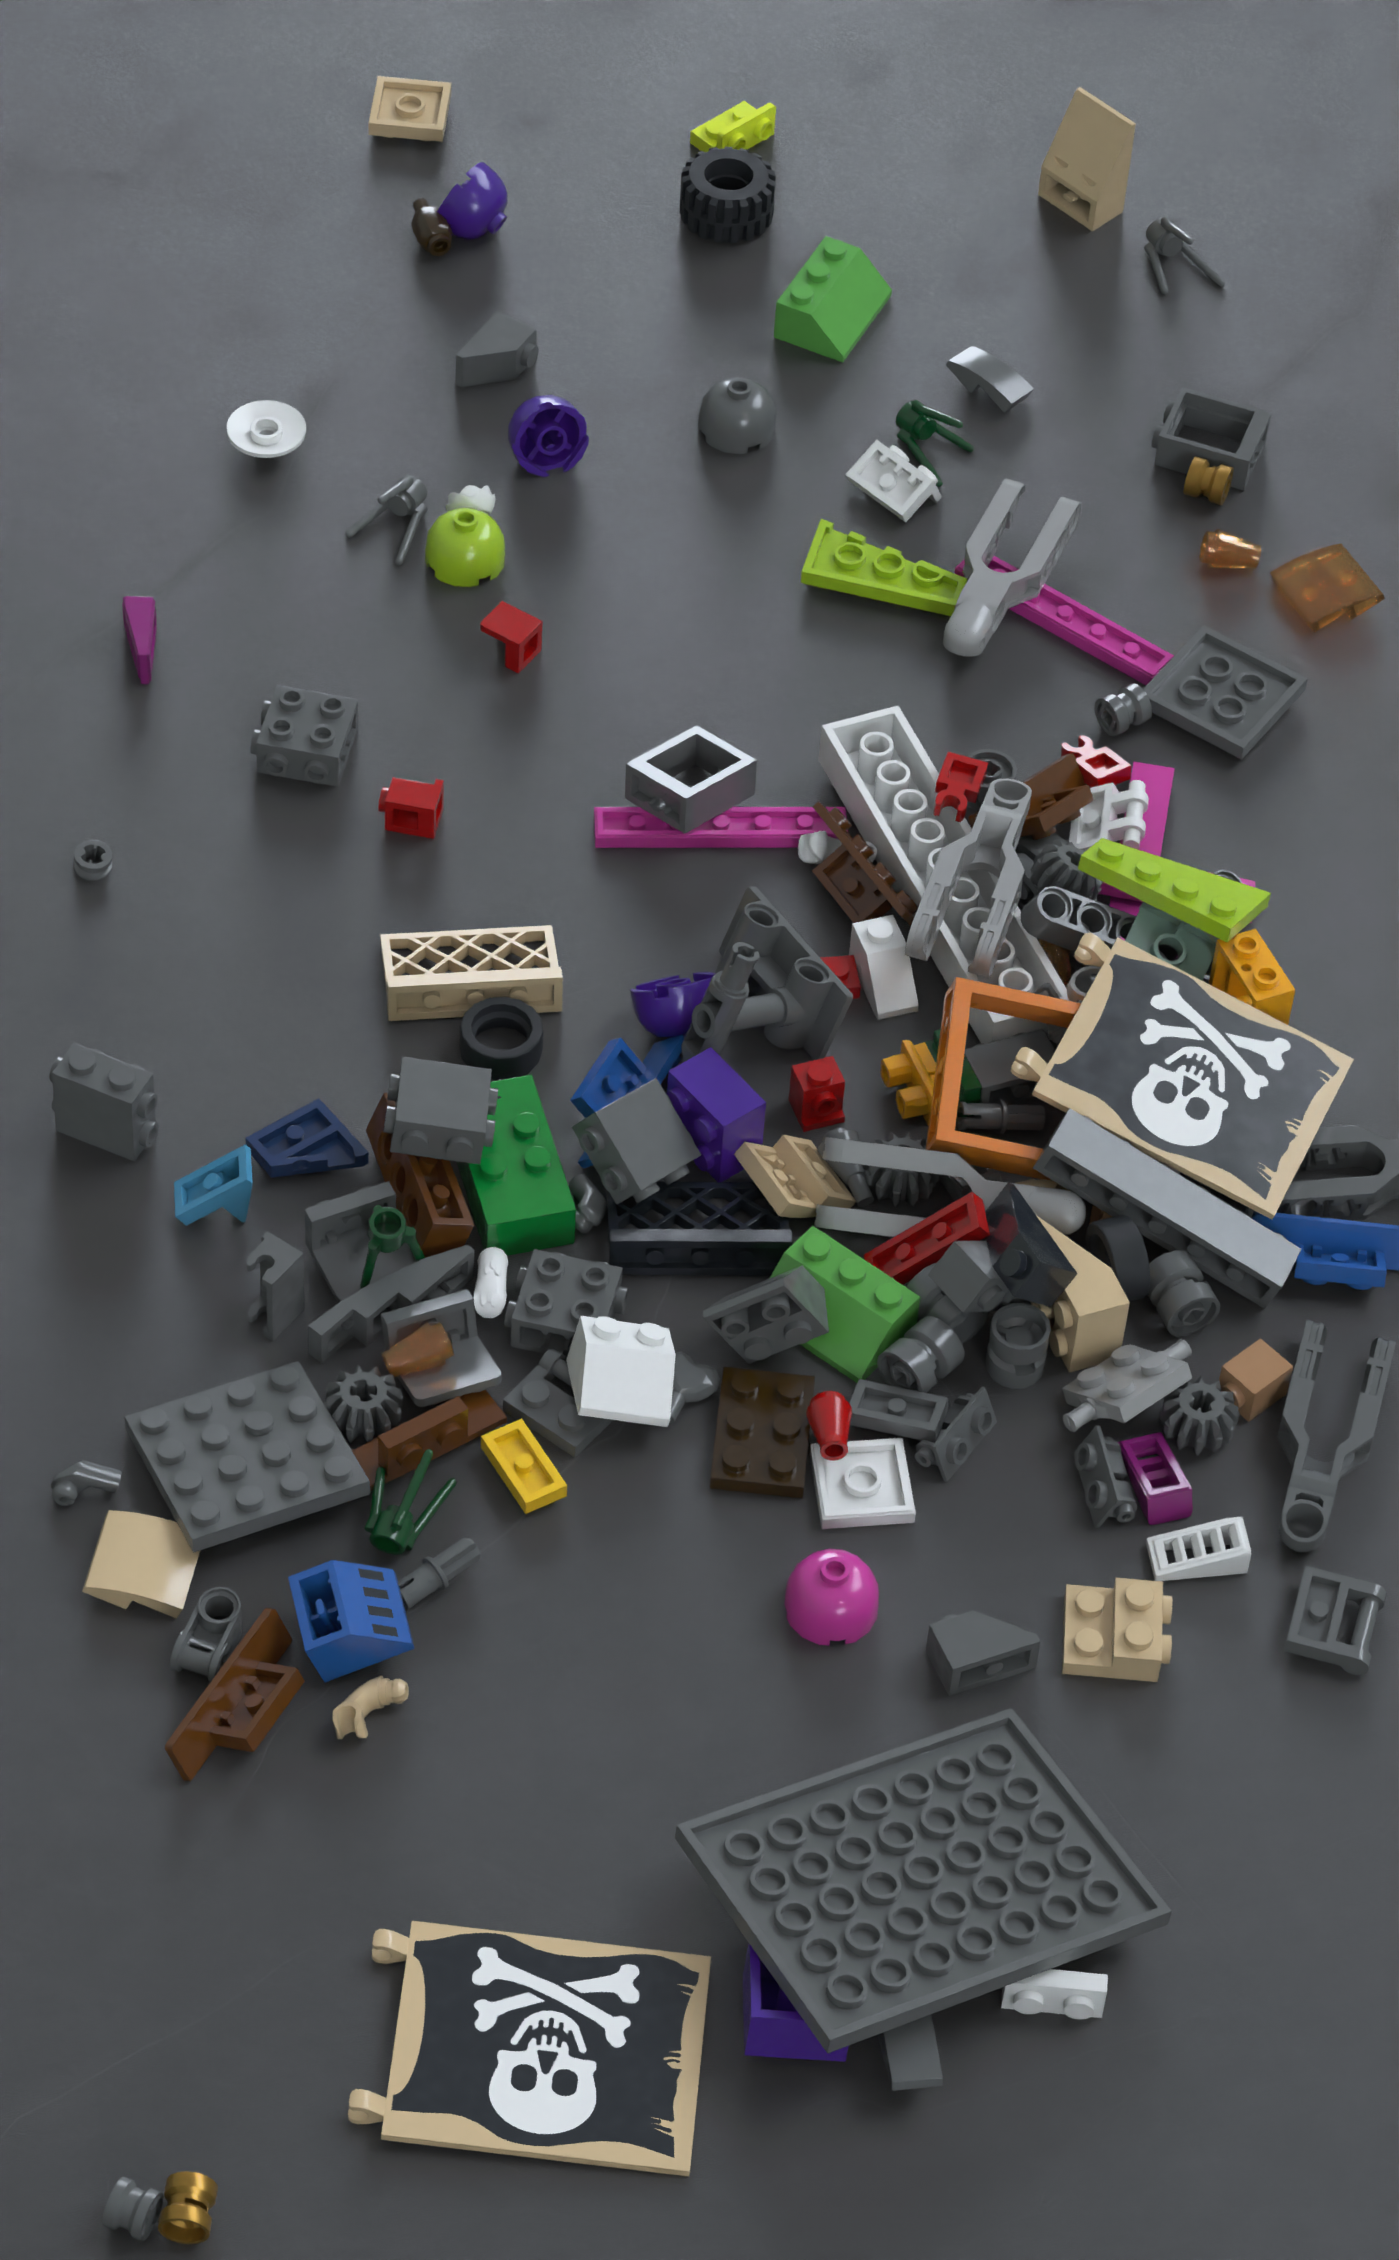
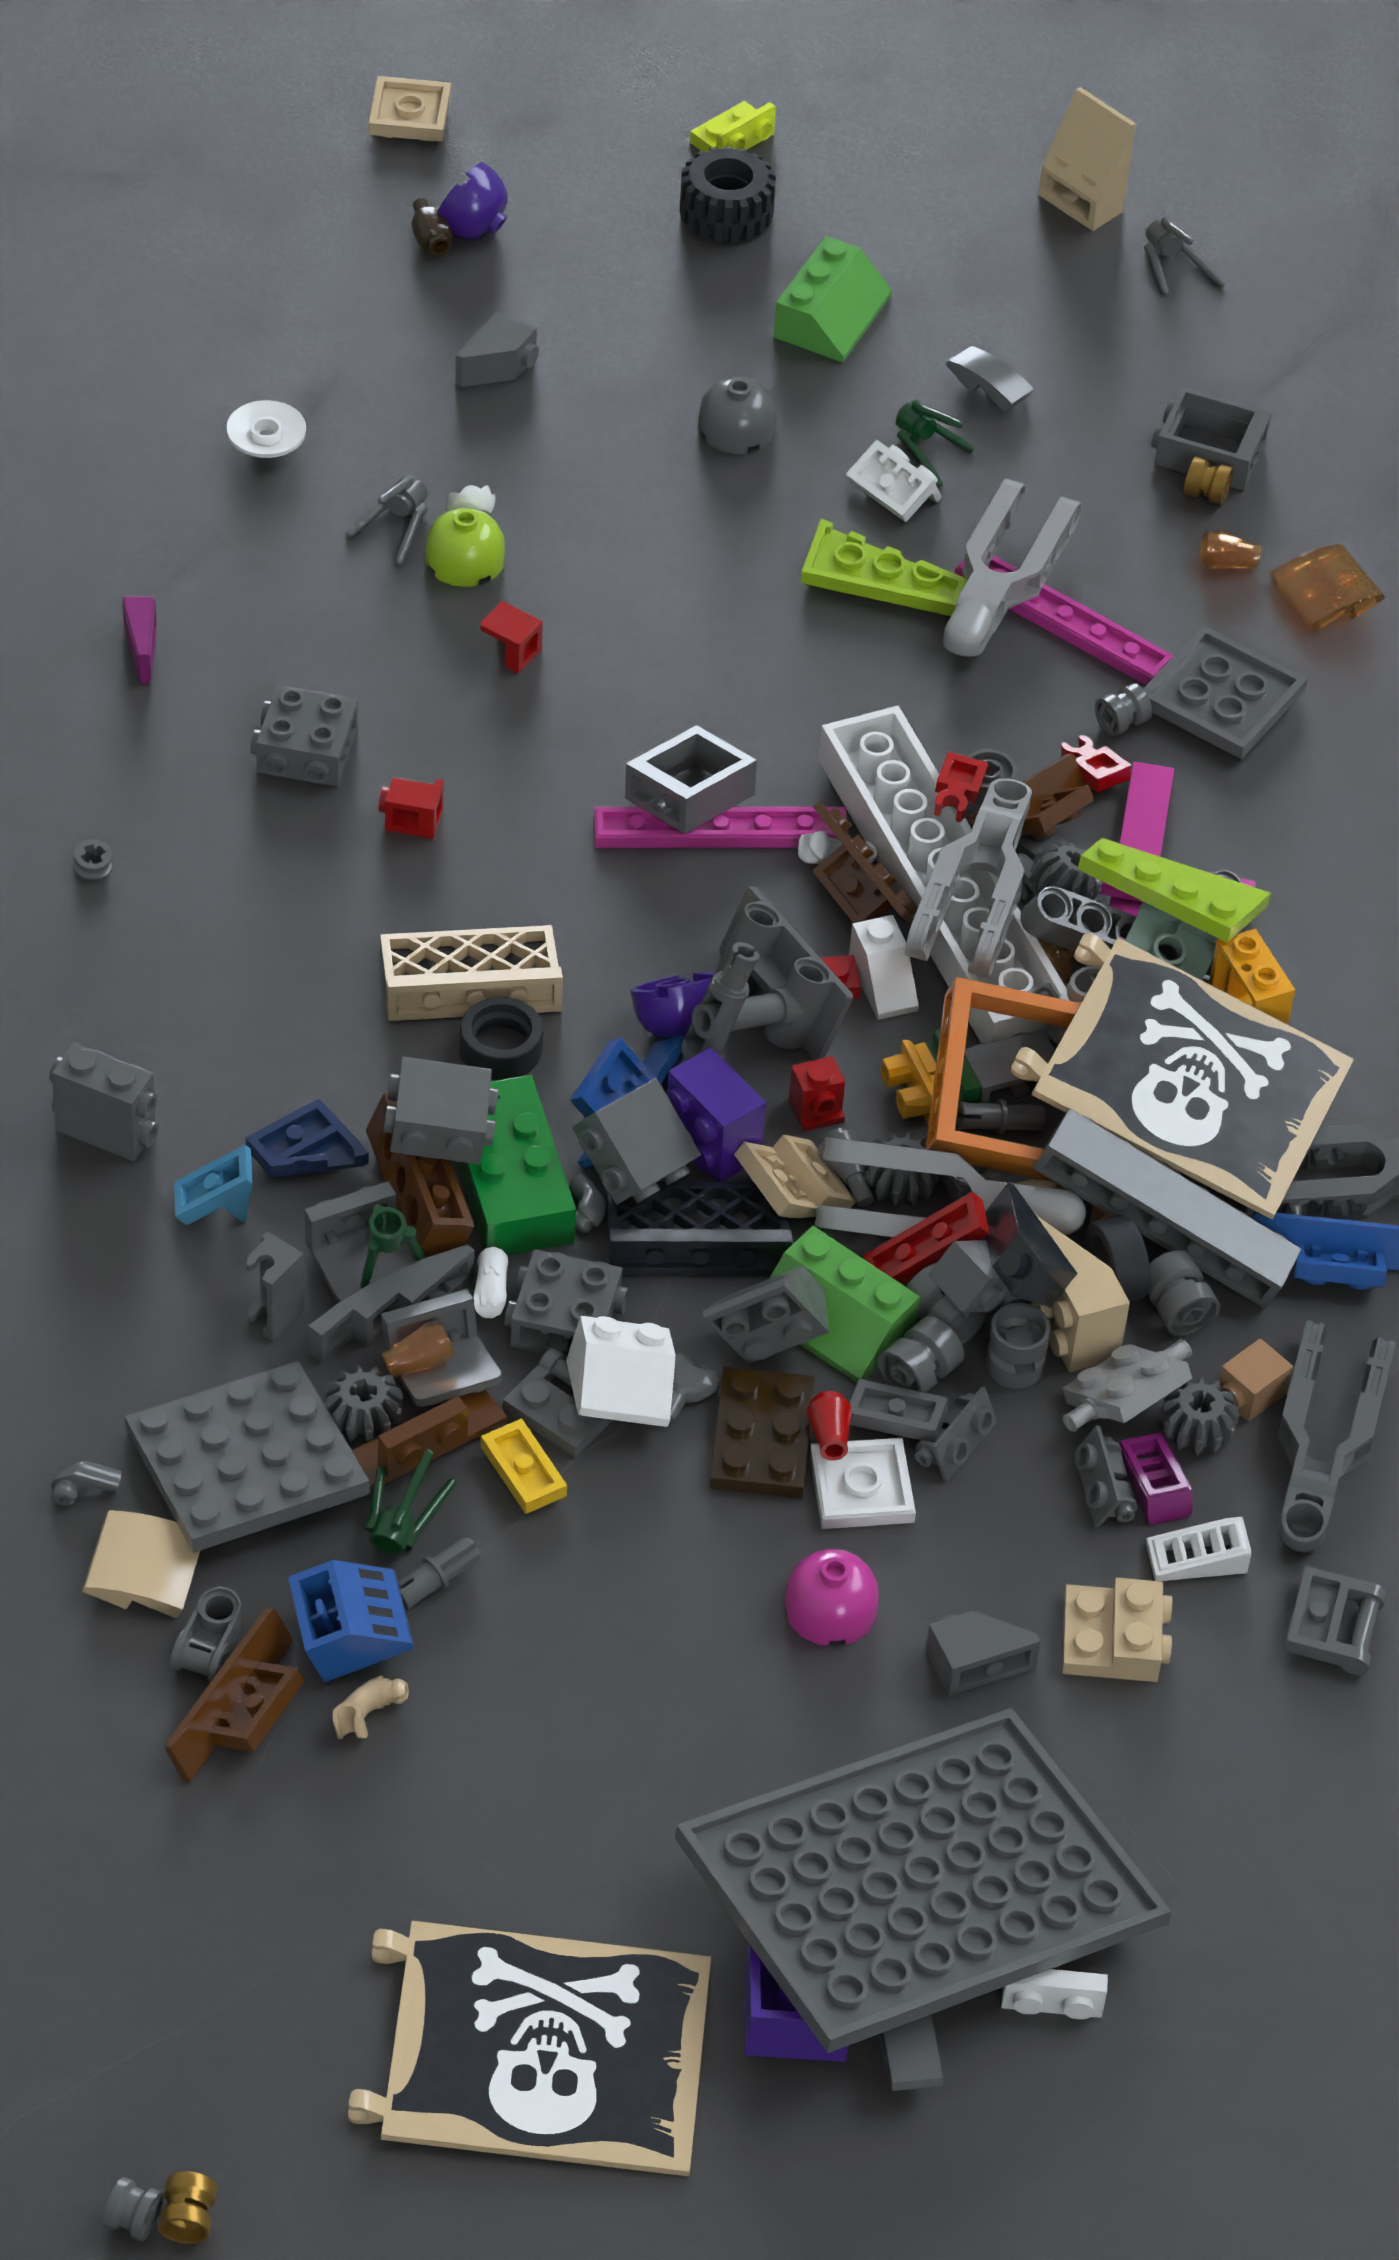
(547, 434): dark purple cylinder -> none
(1100, 816): white plate -> none

